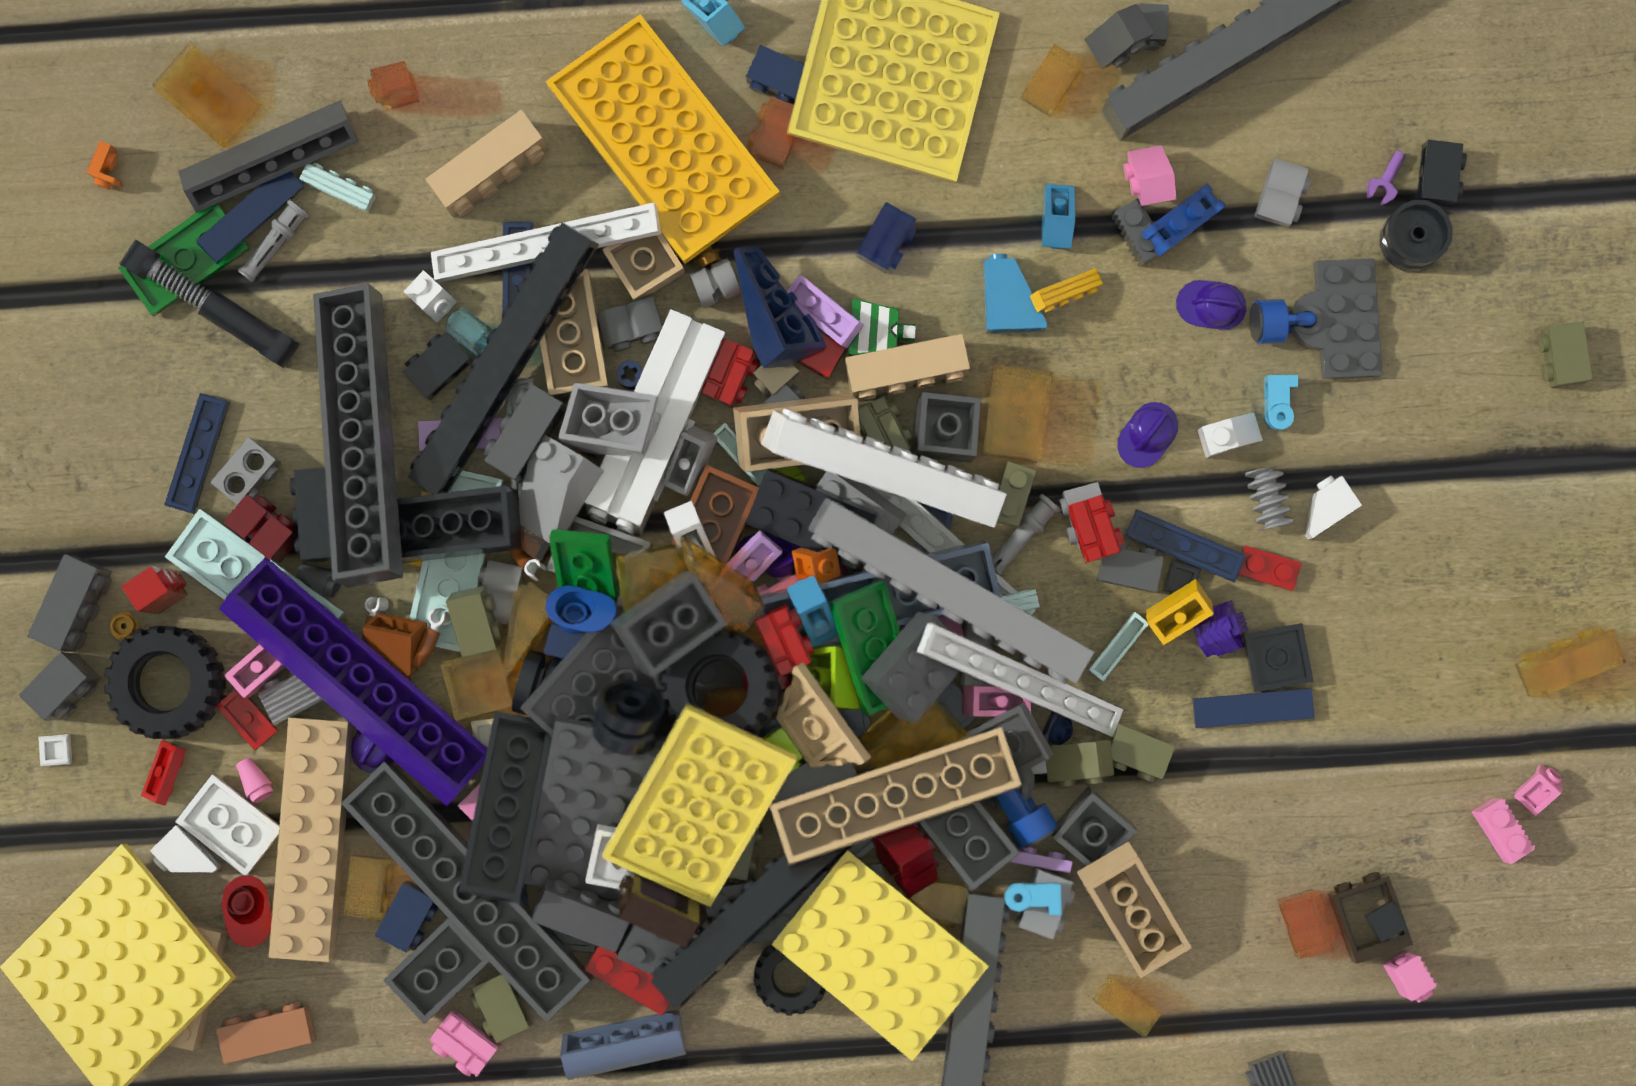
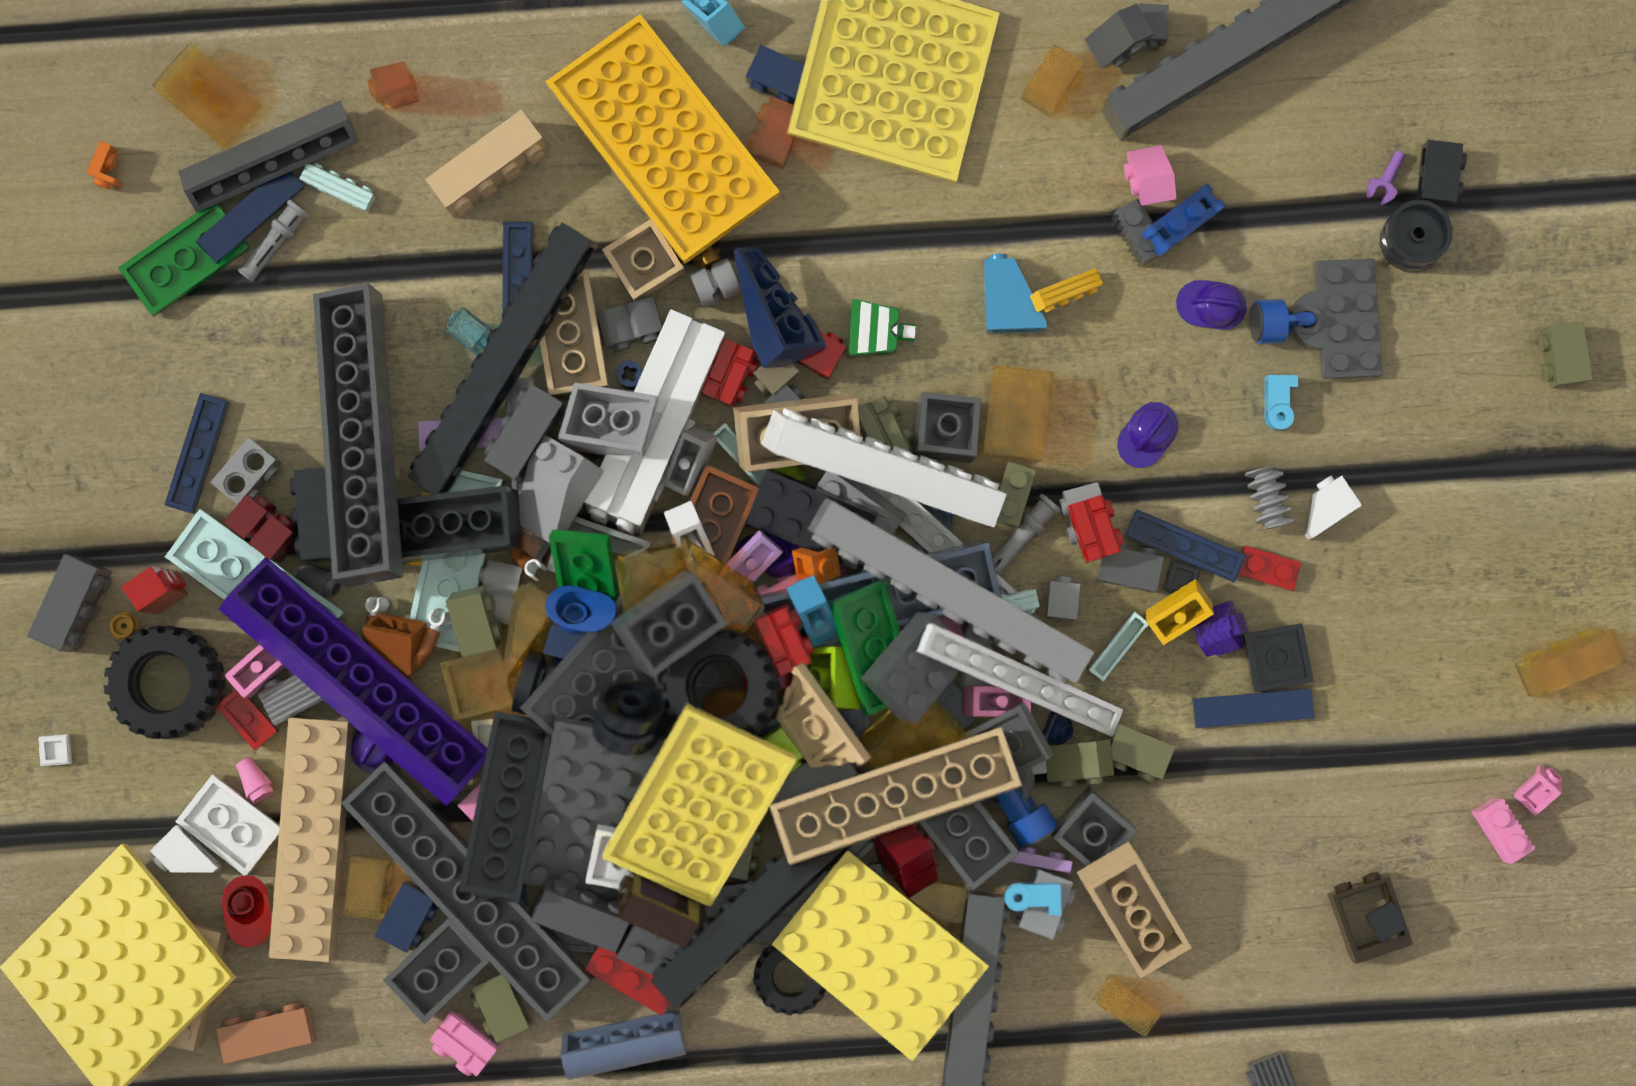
(60, 687): dark grey brick -> none
(163, 772): red plate -> none
(212, 305): black piece -> none
(430, 296): white bracket -> none
(437, 365): black brick -> none
(526, 245): white plate -> none
(825, 311): lavender plate -> none
(887, 237): clear blue brick -> none
(906, 367): tan brick -> none
(1058, 216): dark azure slope -> none
(1062, 599): none -> light grey brick
(1229, 434): white slope -> none
(1282, 193): light grey brick -> none
(1307, 923): clear orange brick -> none
(1410, 976): bright pink brick -> none

